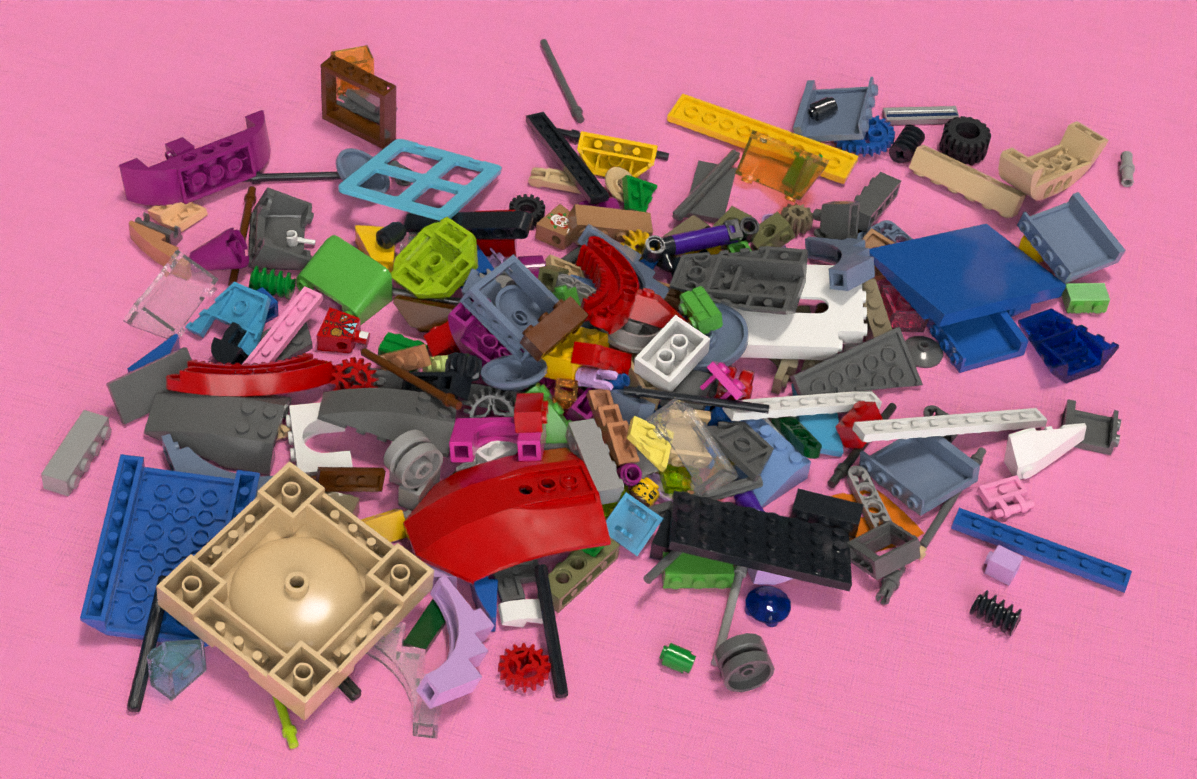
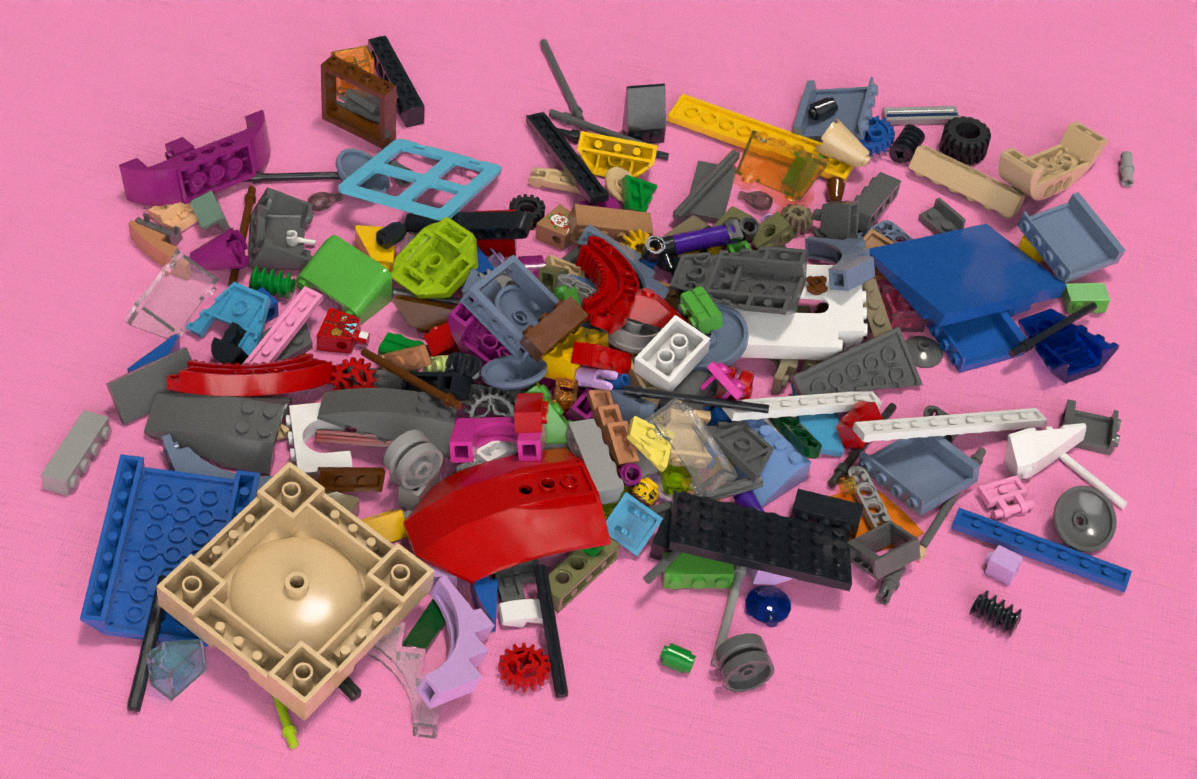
(209, 211): none -> sand green panel
(323, 200): none -> clear smoke piece
(349, 438): none -> axle
(390, 69): none -> black brick
(568, 119): none -> dark grey bar
(645, 113): none -> slope
(757, 199): none -> clear smoke piece
(816, 285): none -> reddish brown plate
(835, 188): none -> reddish brown cone
(843, 146): none -> tan cone
(847, 486): none -> clear yellow bush
(941, 218): none -> dark grey bracket
(1027, 344): none -> black bar
(1093, 481): none -> white bar
(1095, 517): none -> dark grey dish

